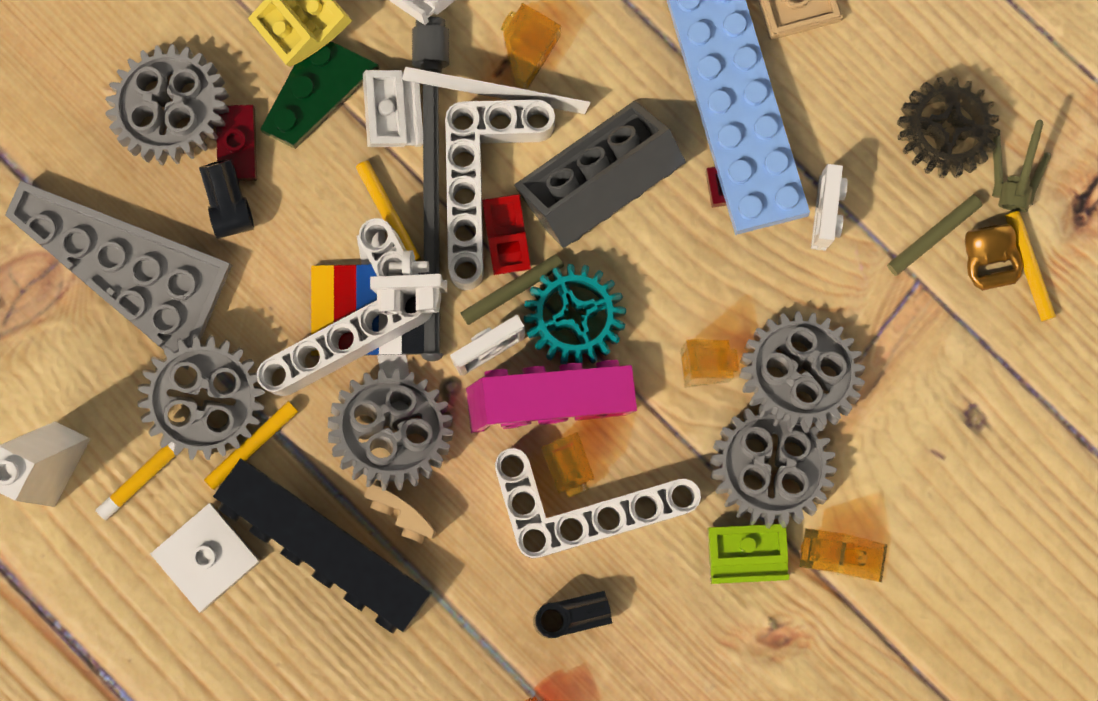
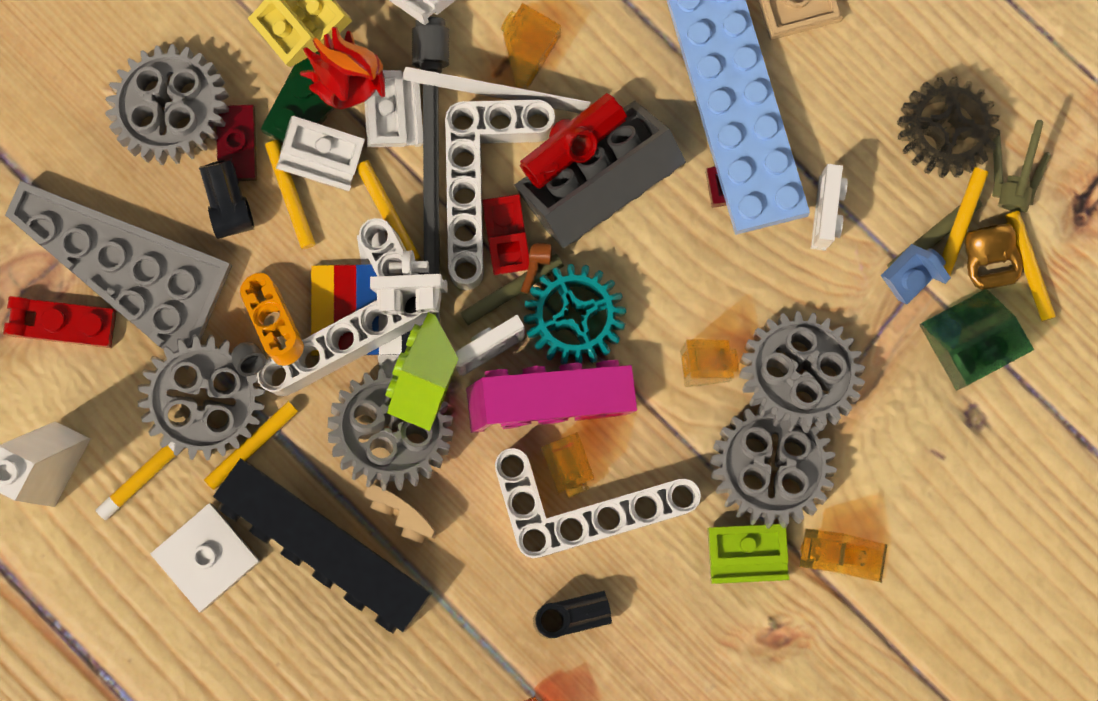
(61, 322): none -> red plate
(248, 358): none -> dark grey hinge
(283, 326): none -> light orange beam
(291, 198): none -> yellow bar
(320, 153): none -> white plate
(344, 71): none -> red hair
(422, 374): none -> lime slope
(539, 254): none -> dark orange hand
(573, 140): none -> red piece
(914, 271): none -> medium blue bracket
(963, 218): none -> yellow bar
(975, 338): none -> clear green slope

